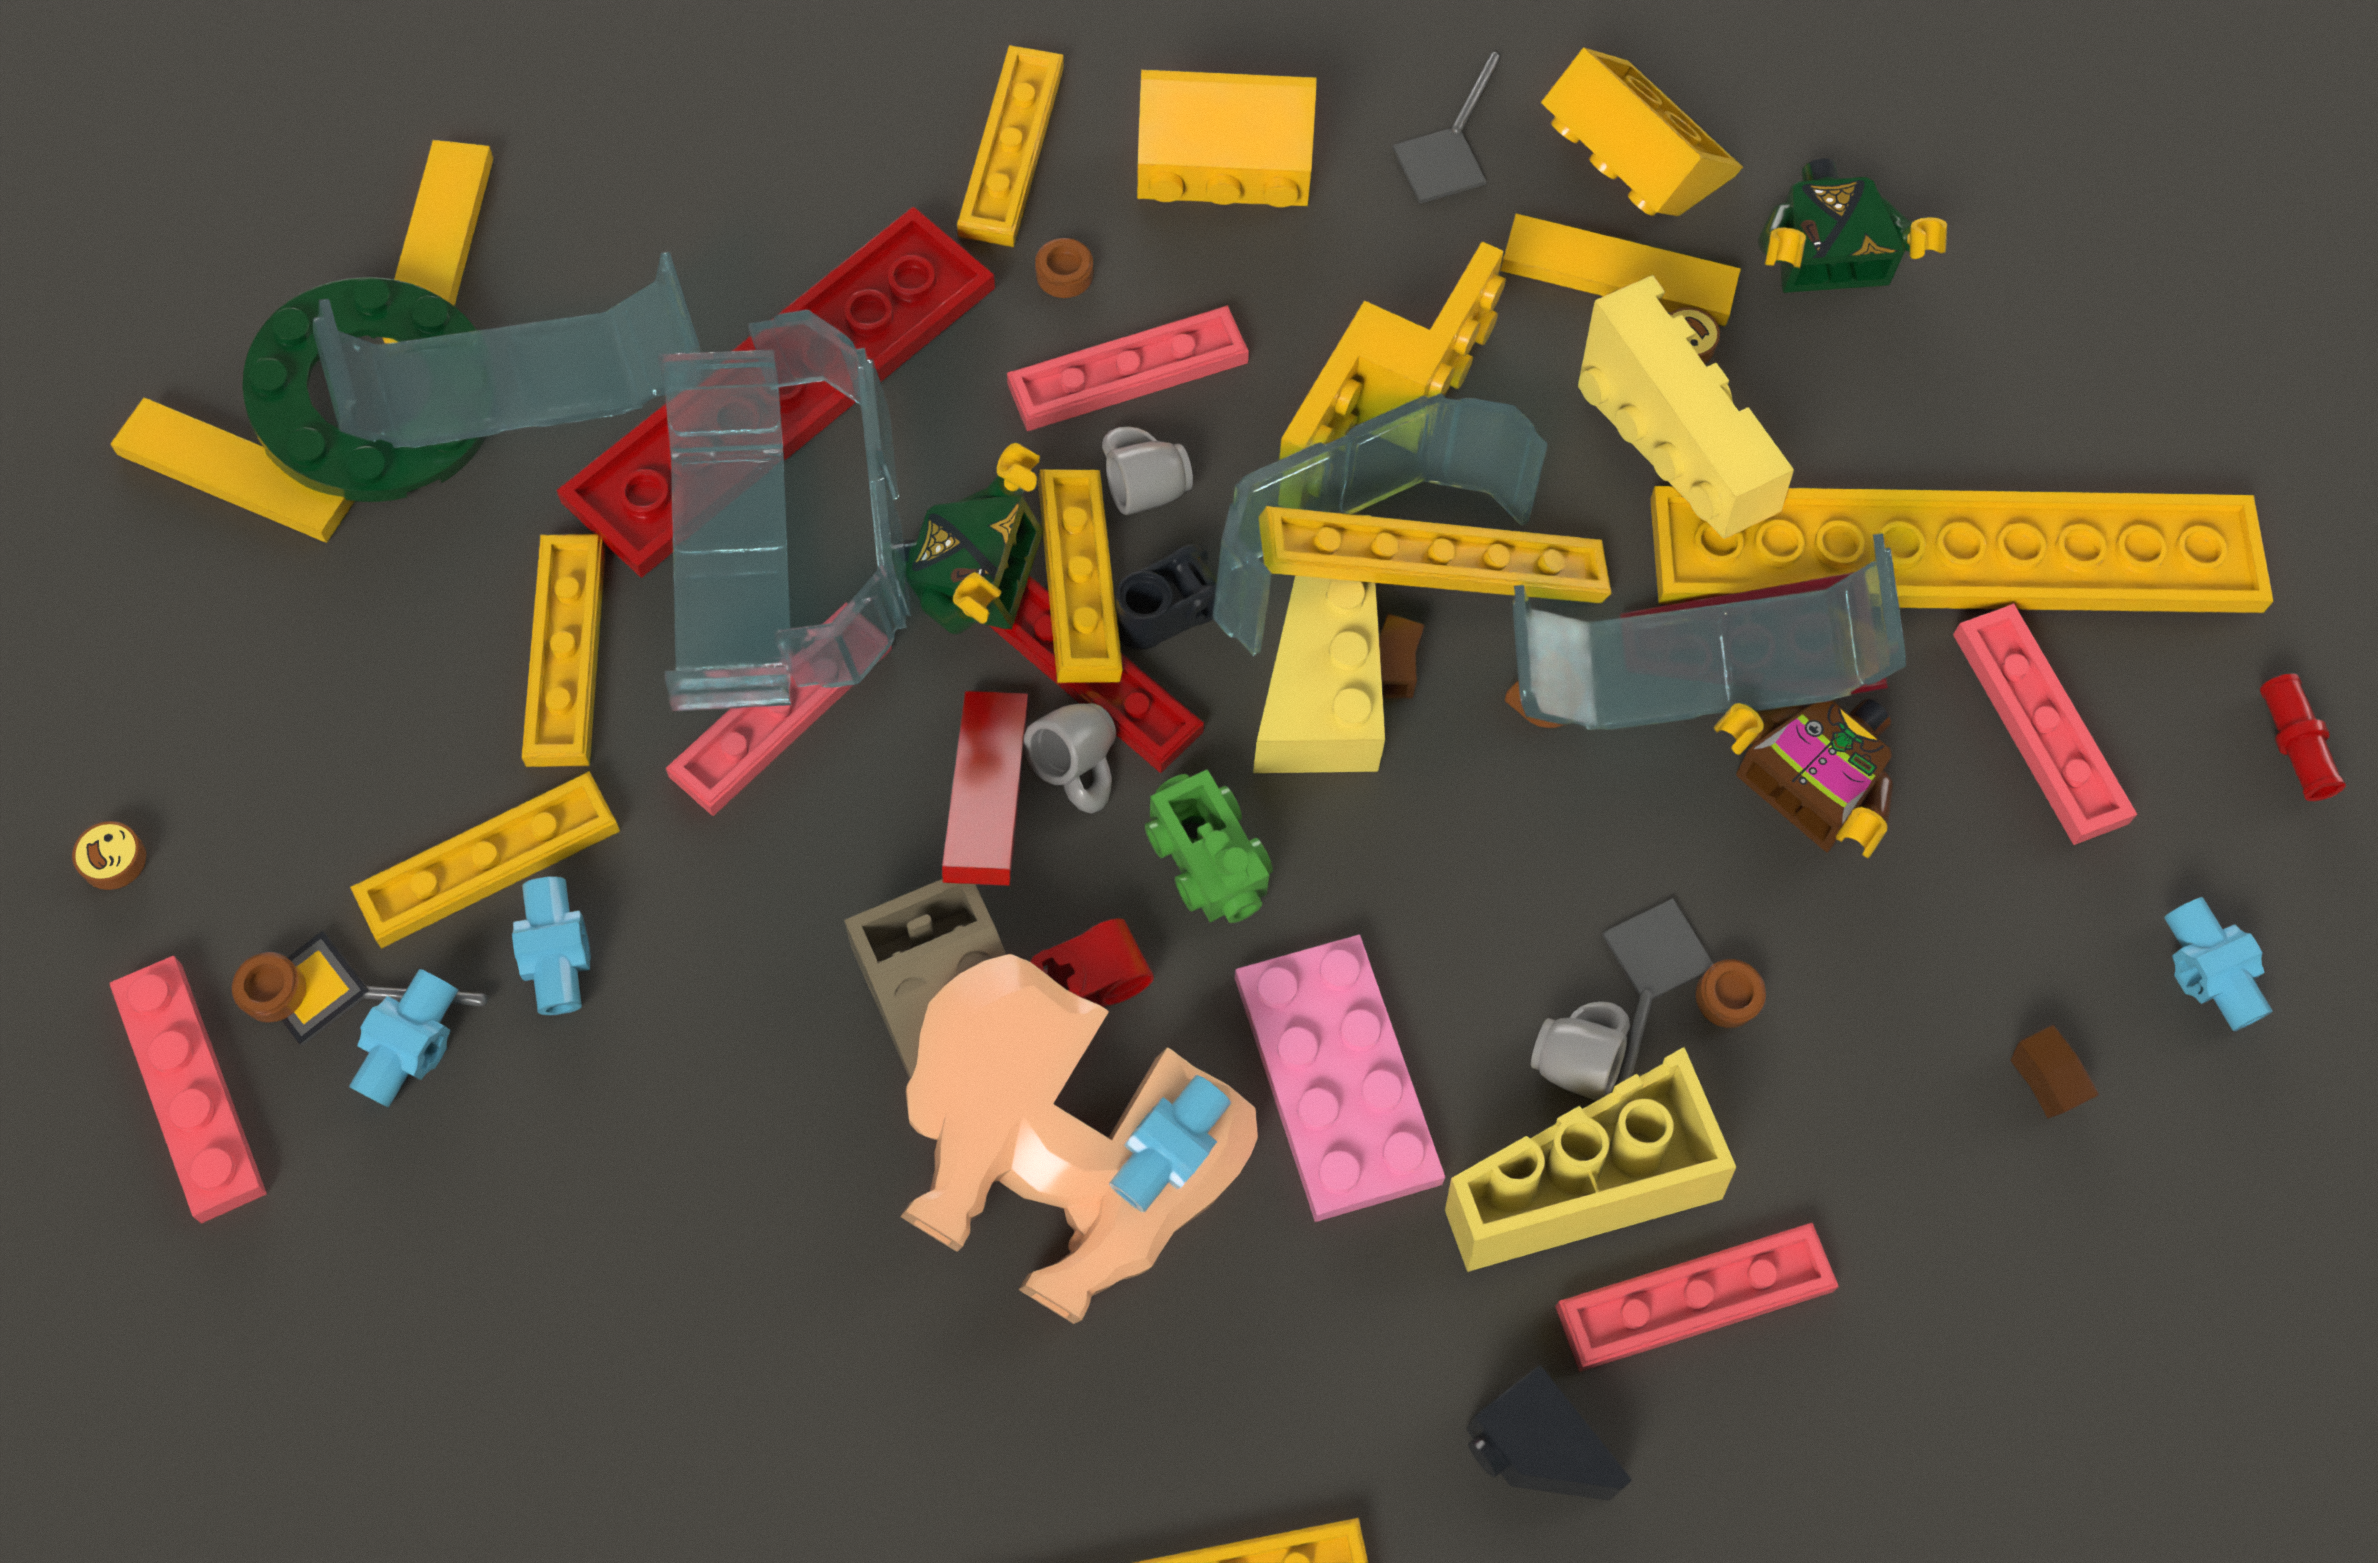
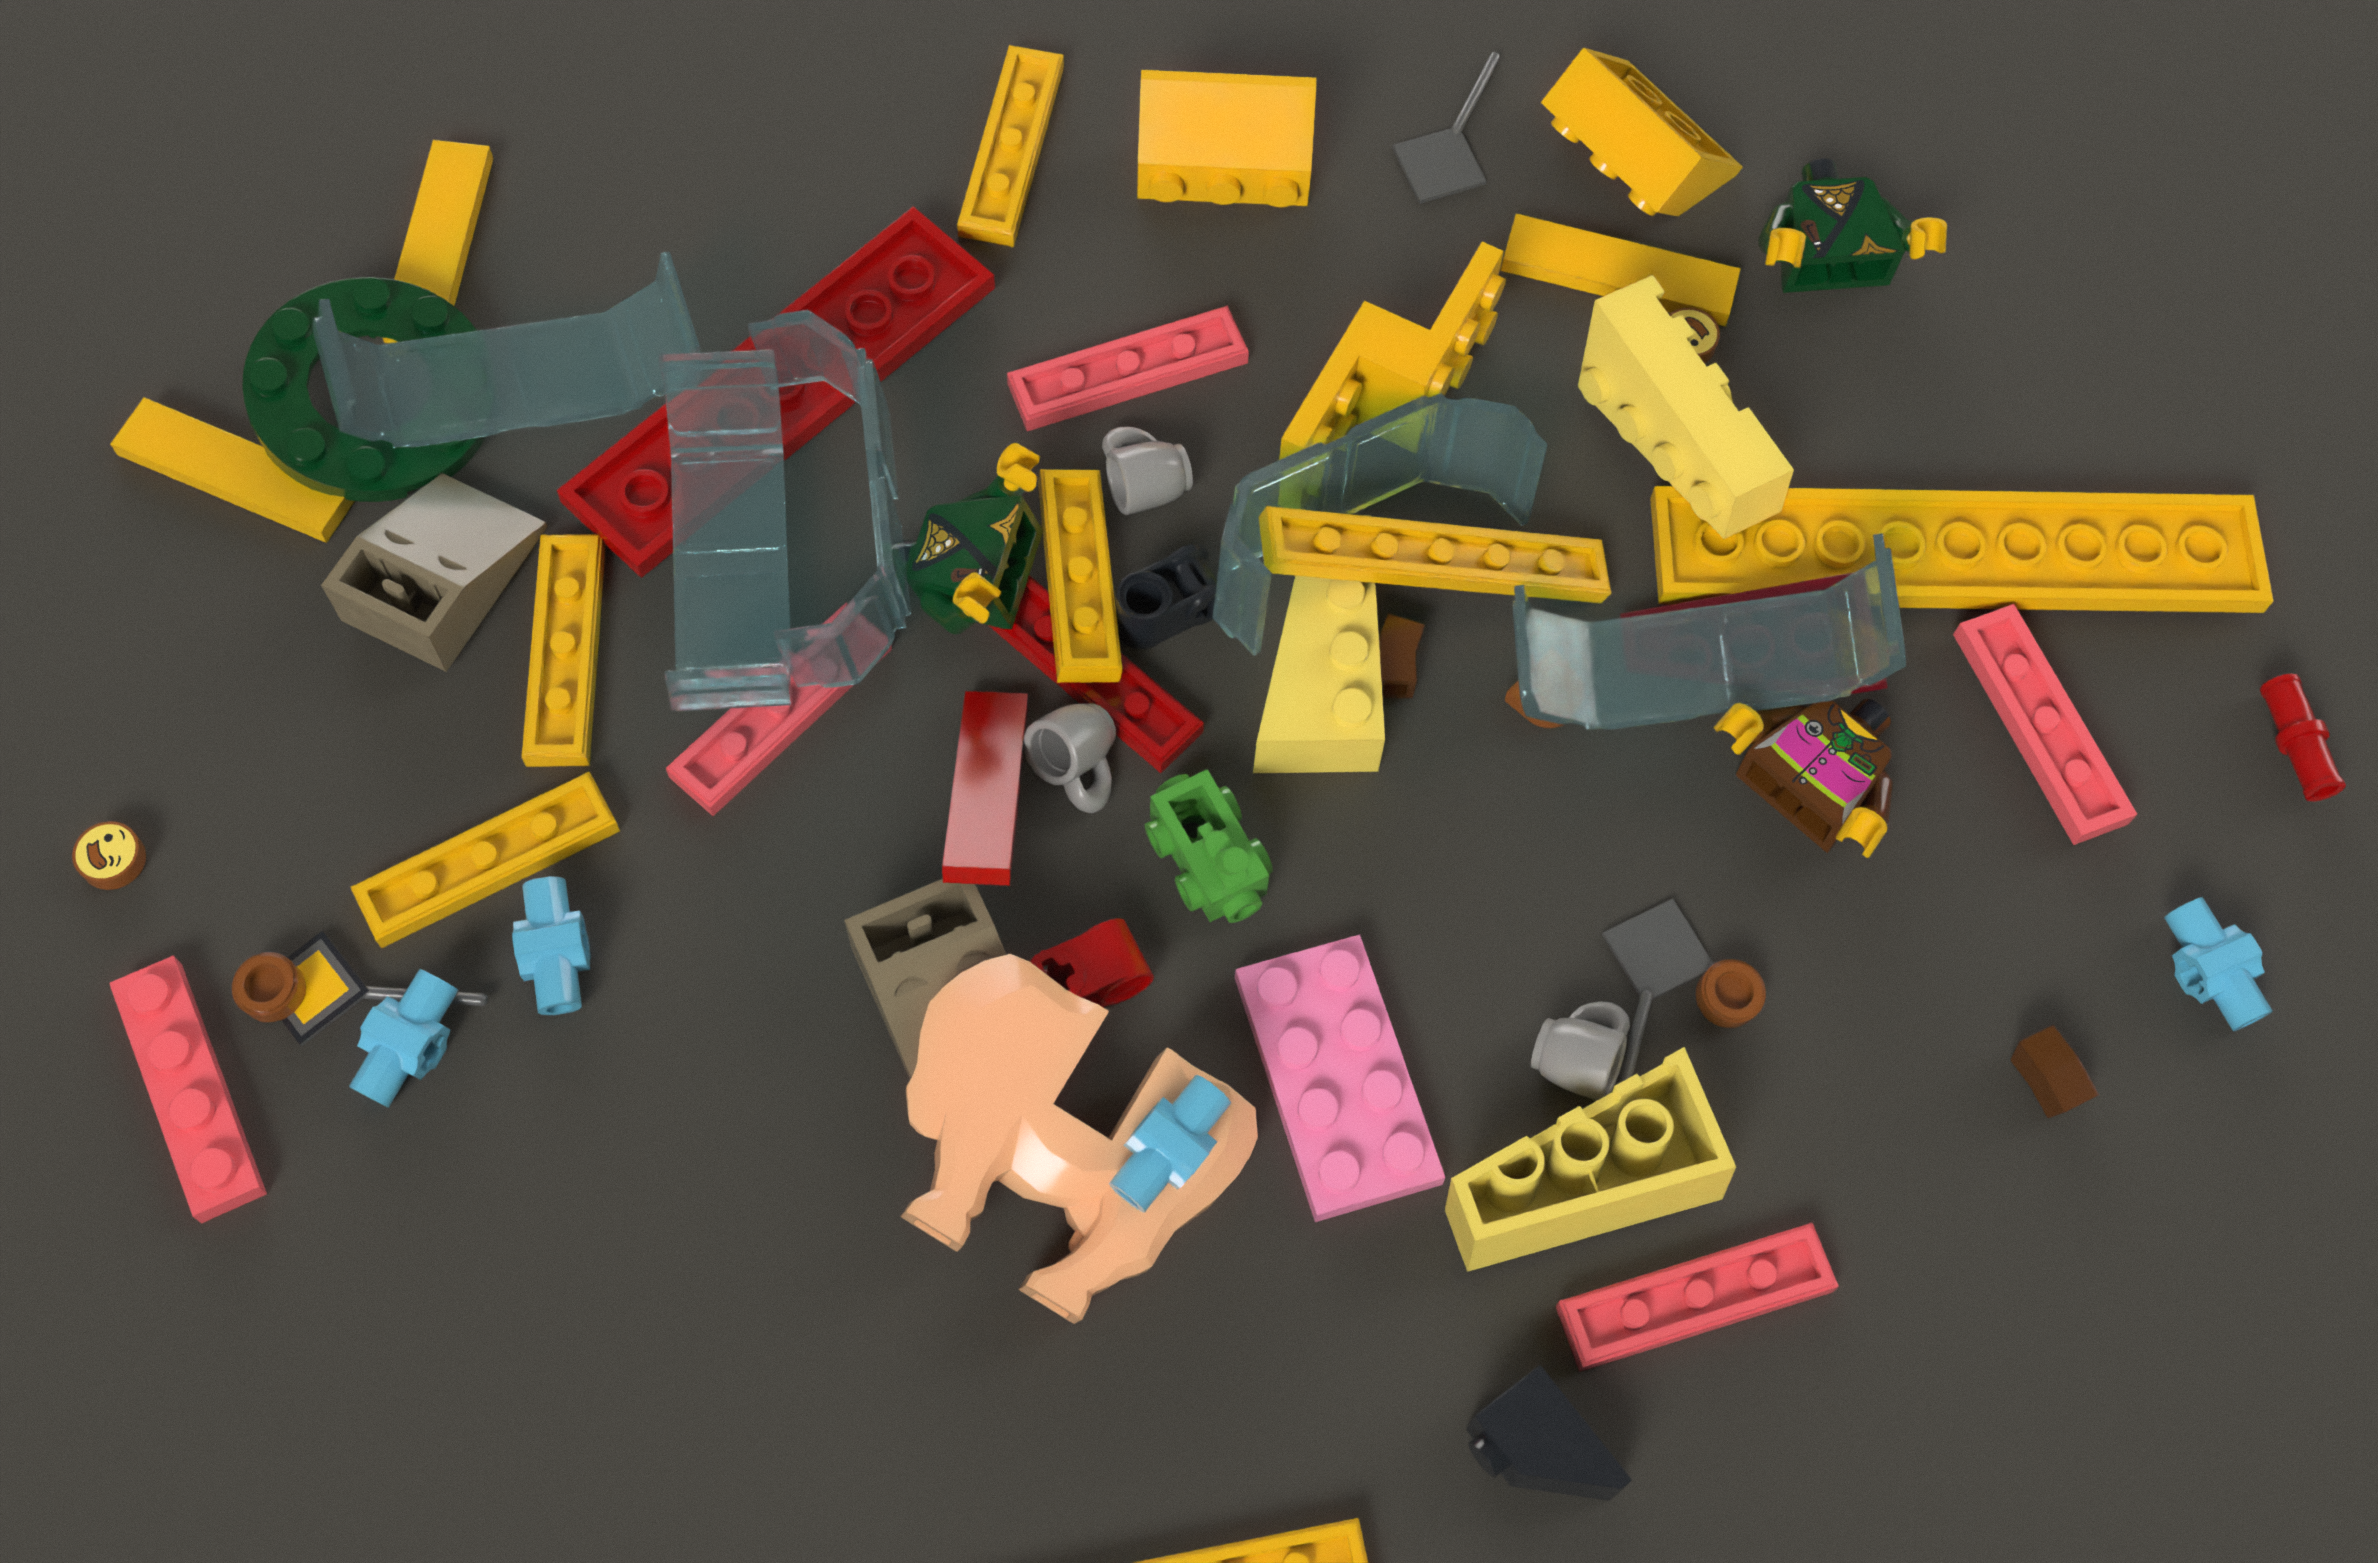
(432, 569): none -> dark tan slope
(1064, 267): dark orange tile -> none

